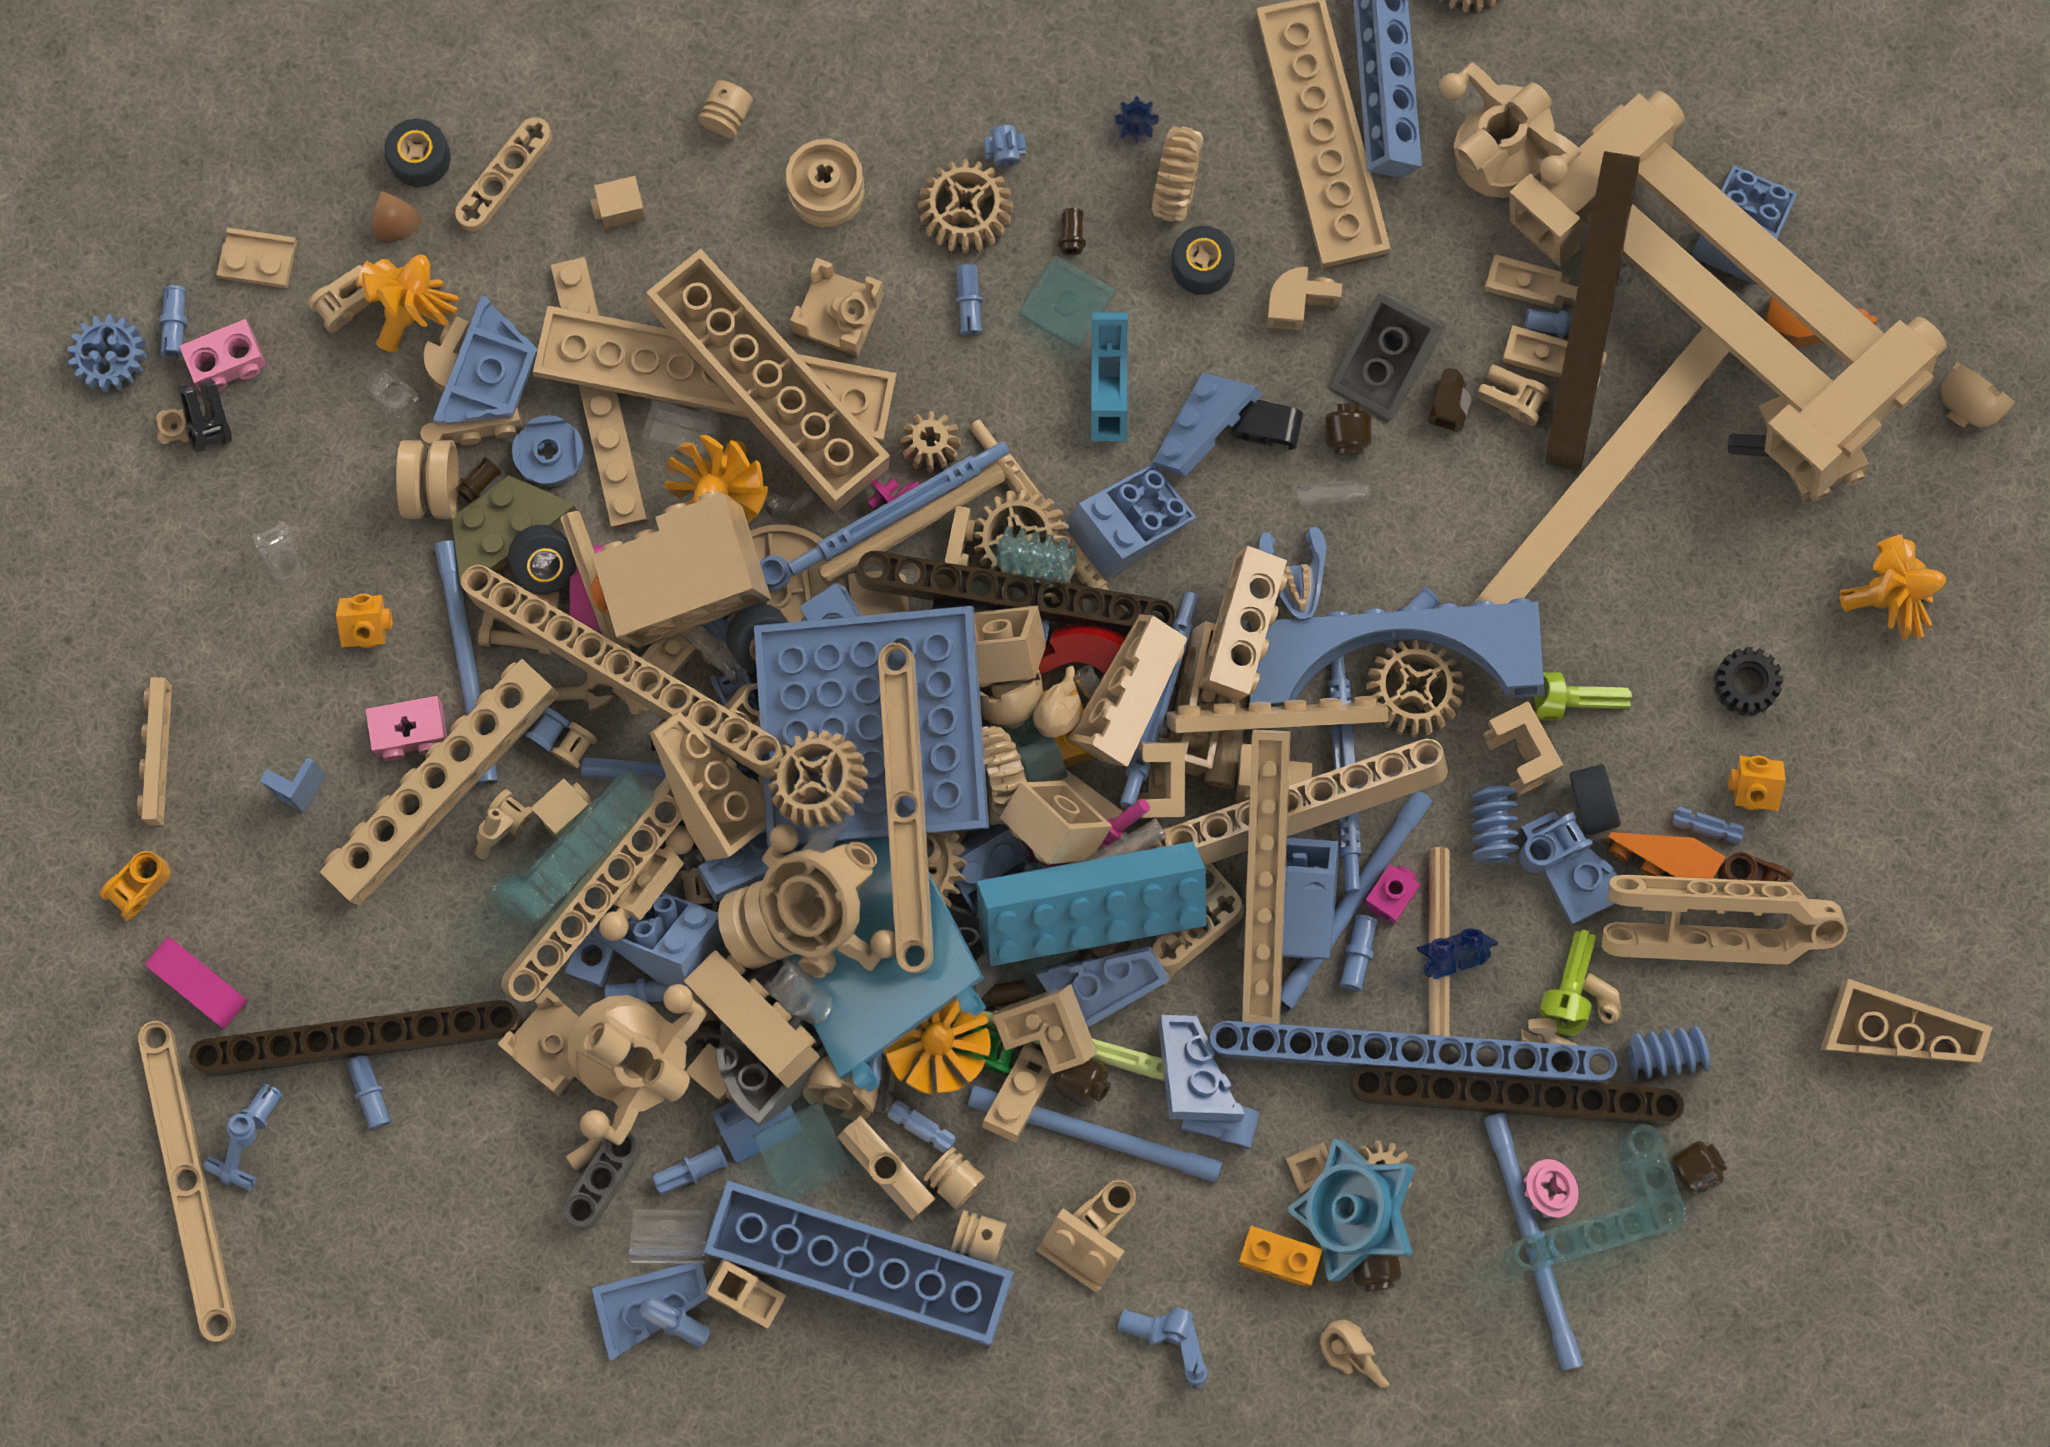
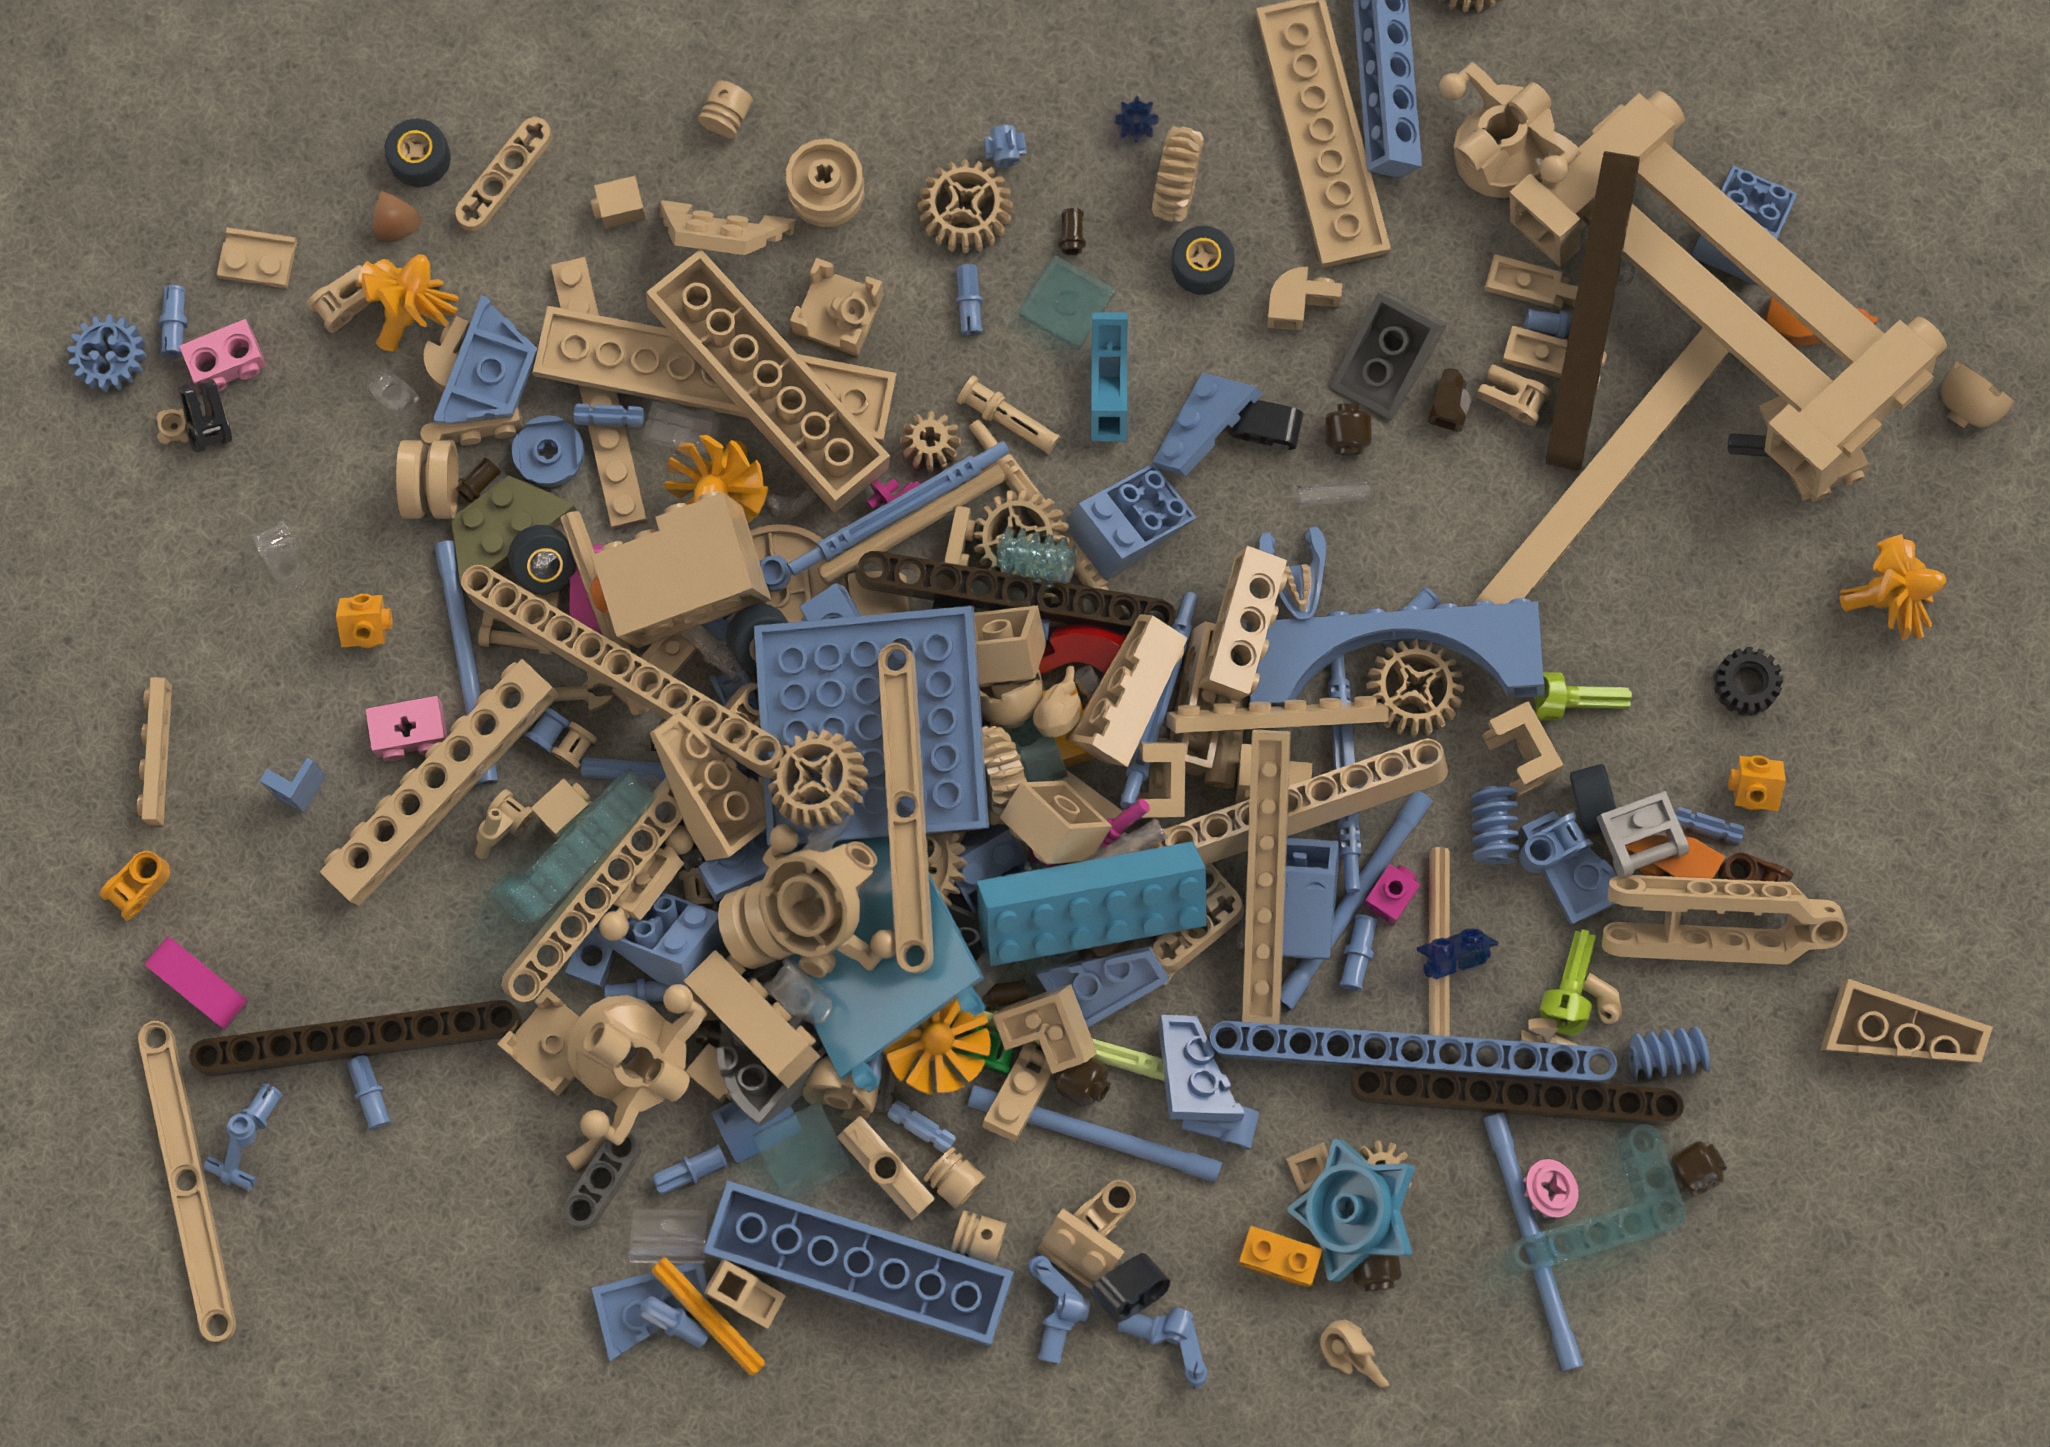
(608, 415): none -> medium blue axle
(708, 1316): none -> light orange axle
(721, 235): none -> tan wing
(1044, 440): none -> tan pin
(1068, 1308): none -> medium blue pin
(1130, 1287): none -> black beam
(1638, 822): none -> light grey plate

